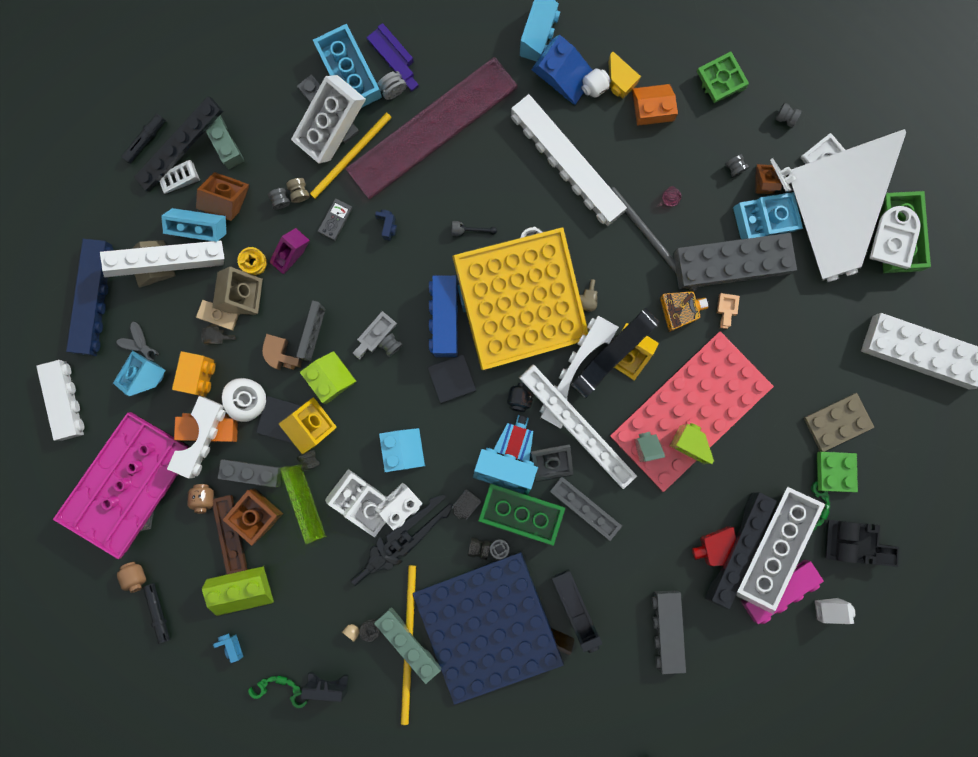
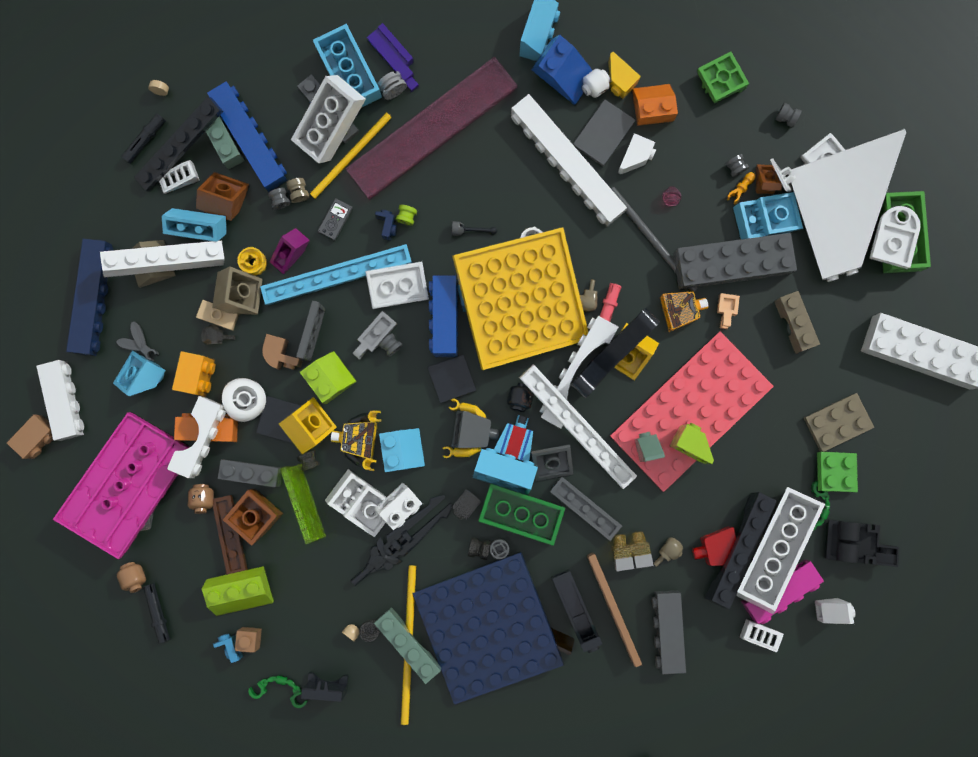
(31, 437): none -> medium nougat brick
(158, 87): none -> tan tile
(247, 136): none -> blue brick
(248, 639): none -> medium nougat brick
(333, 275): none -> medium azure plate
(358, 439): none -> torso
(397, 285): none -> white tile
(406, 215): none -> lime wheel
(470, 431): none -> dark grey torso
(604, 133): none -> dark grey tile
(610, 301): none -> coral pin
(614, 609): none -> medium nougat tile
(637, 154): none -> white slope
(638, 549): none -> clear yellow hips
(670, 550): none -> dark tan piece
(742, 187): none -> light orange piece
(747, 629): none -> white slope
(802, 331): none -> dark tan arch

